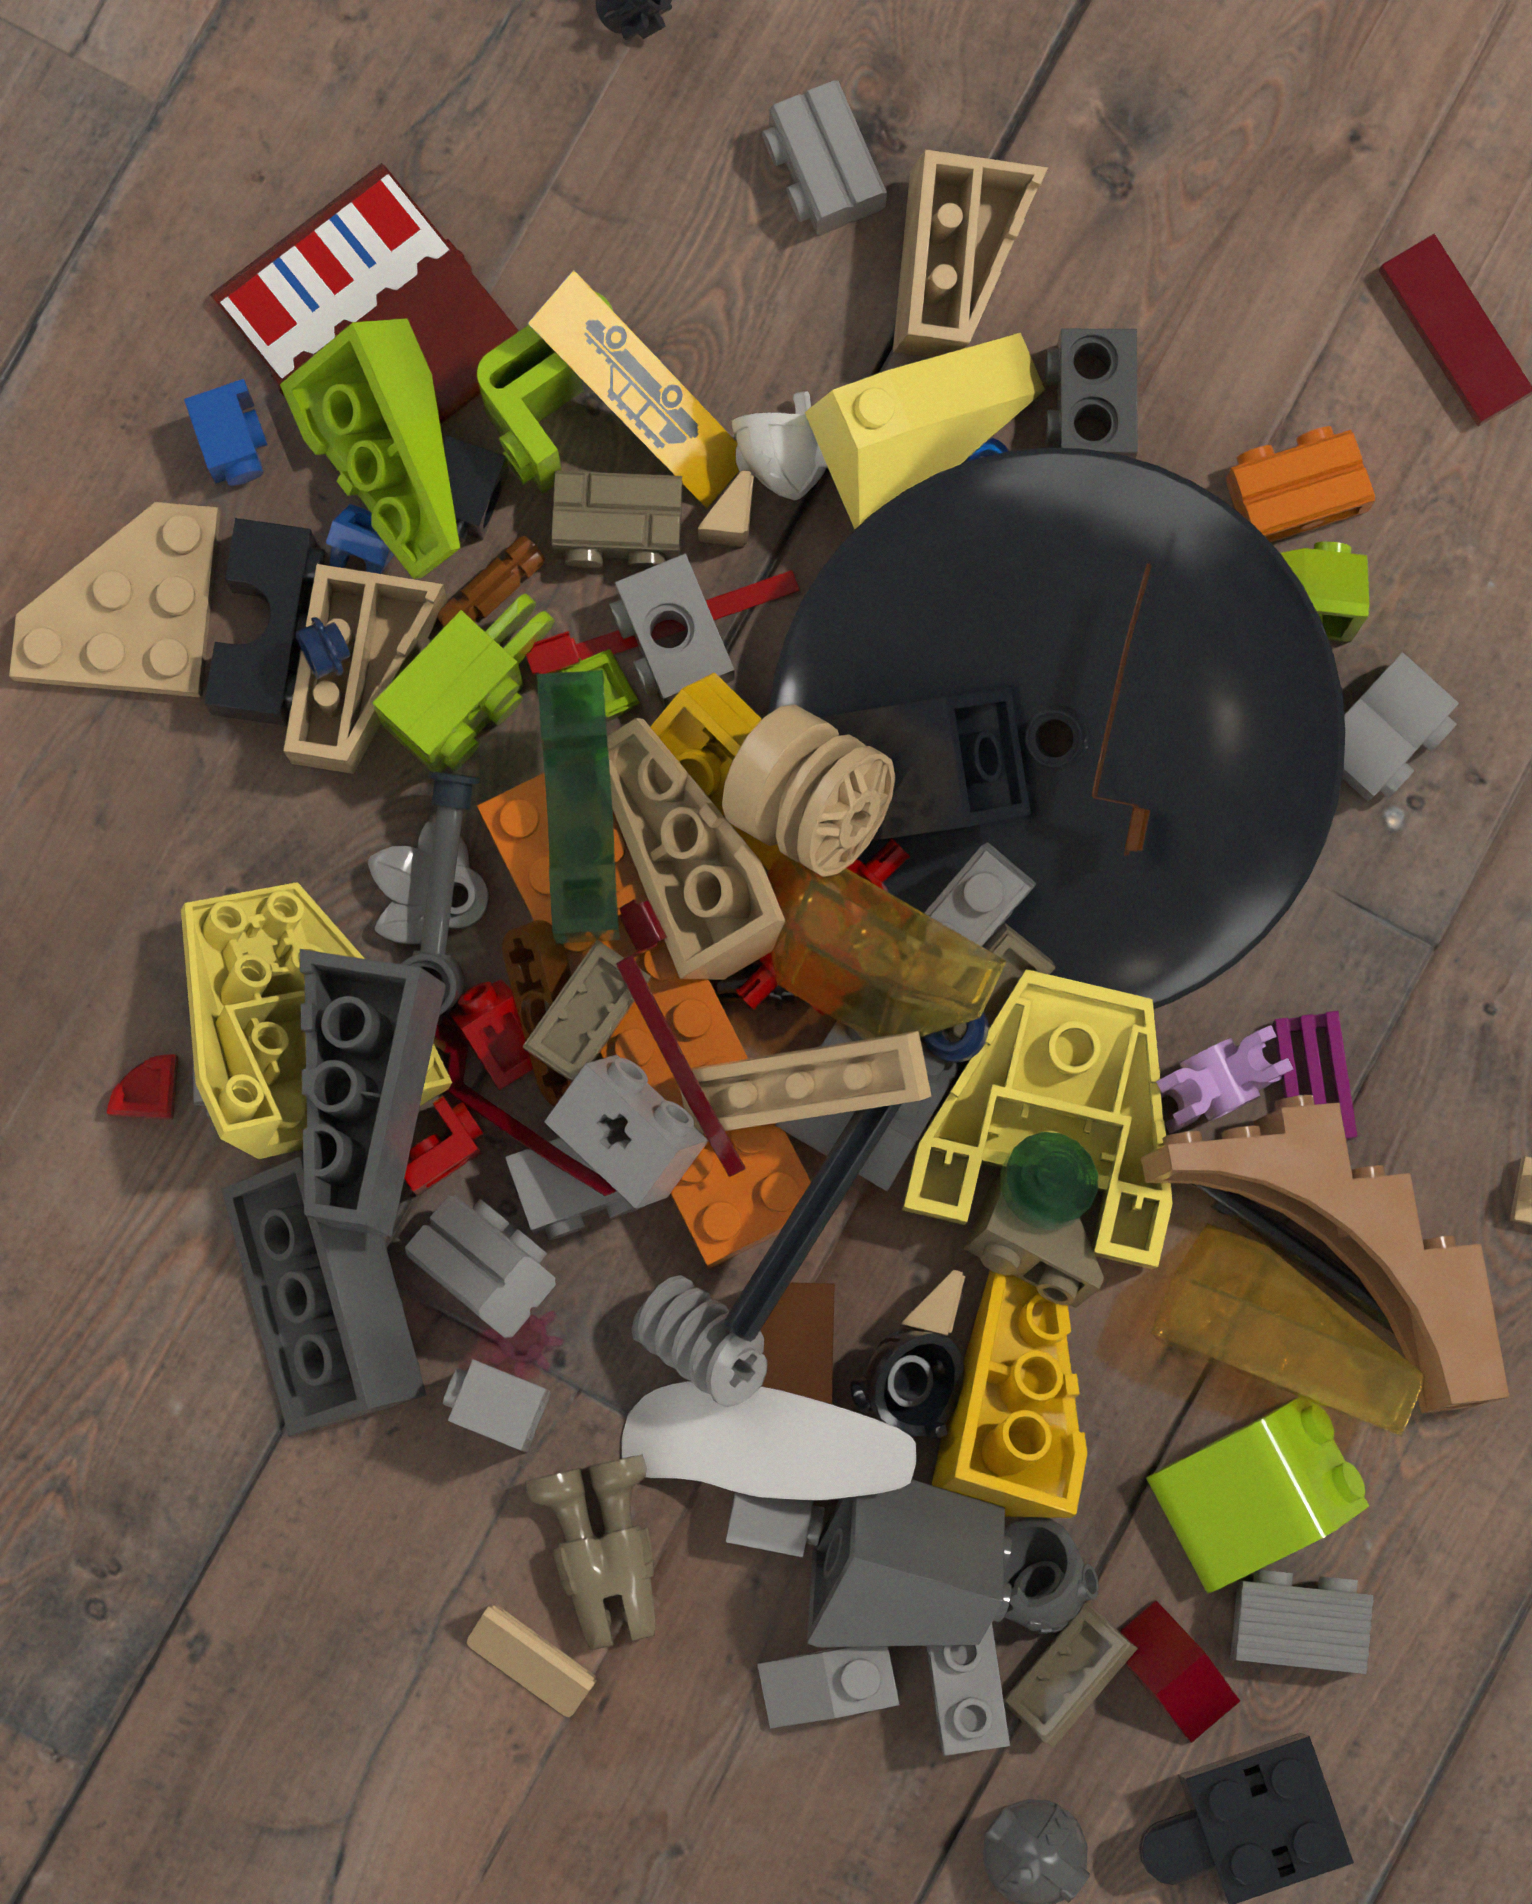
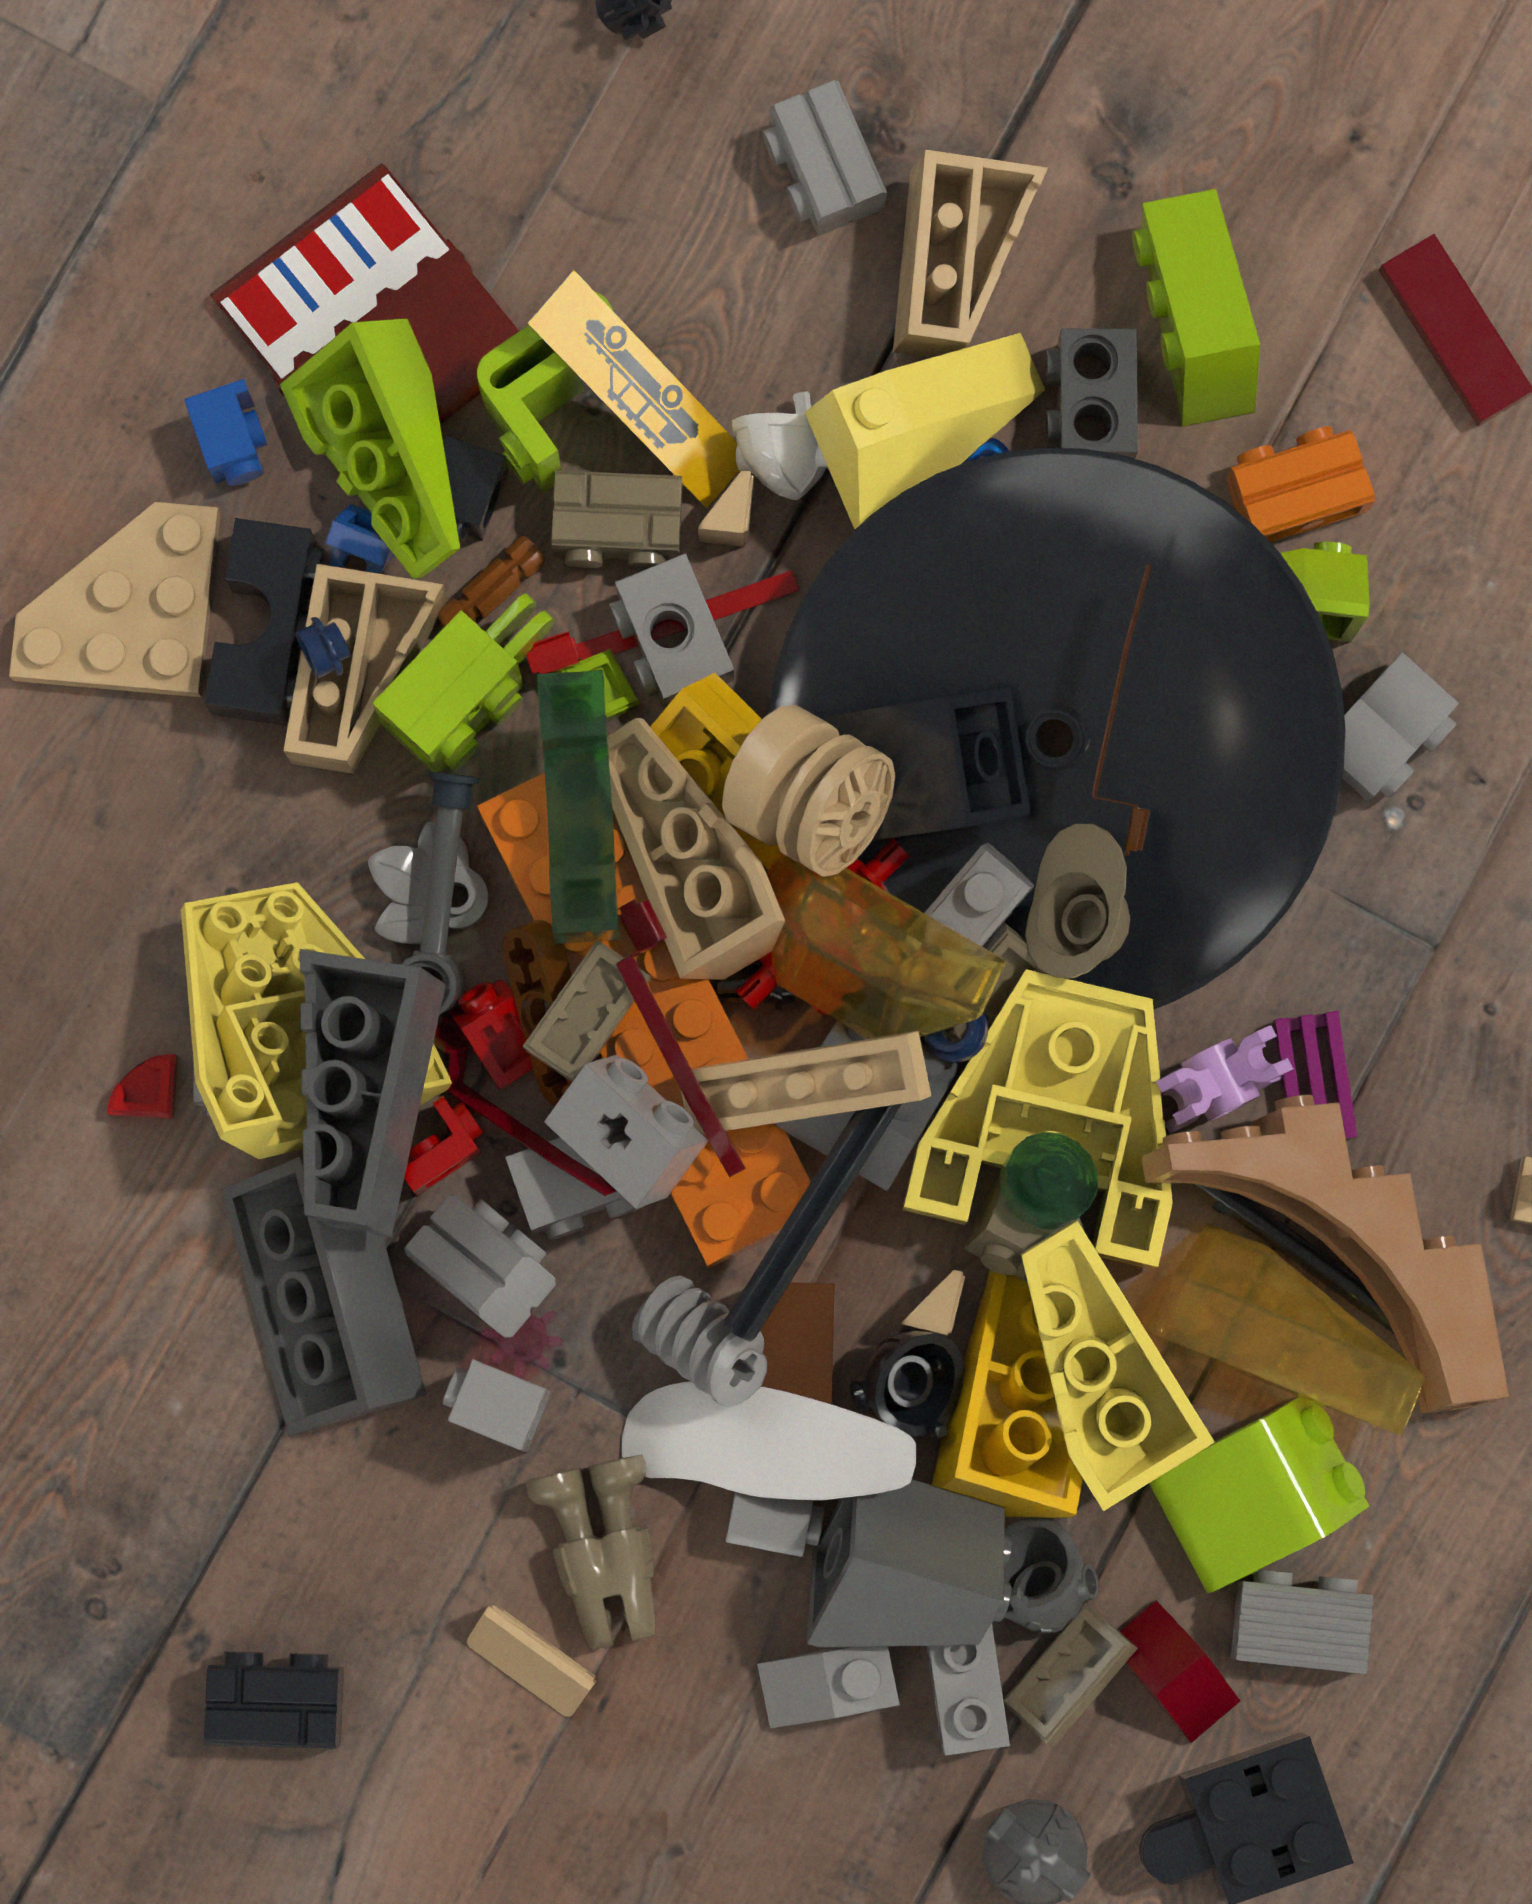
(274, 1702): none -> black brick
(1078, 902): none -> dark tan piece
(1110, 1384): none -> light yellow wedge
(1200, 306): none -> lime wedge

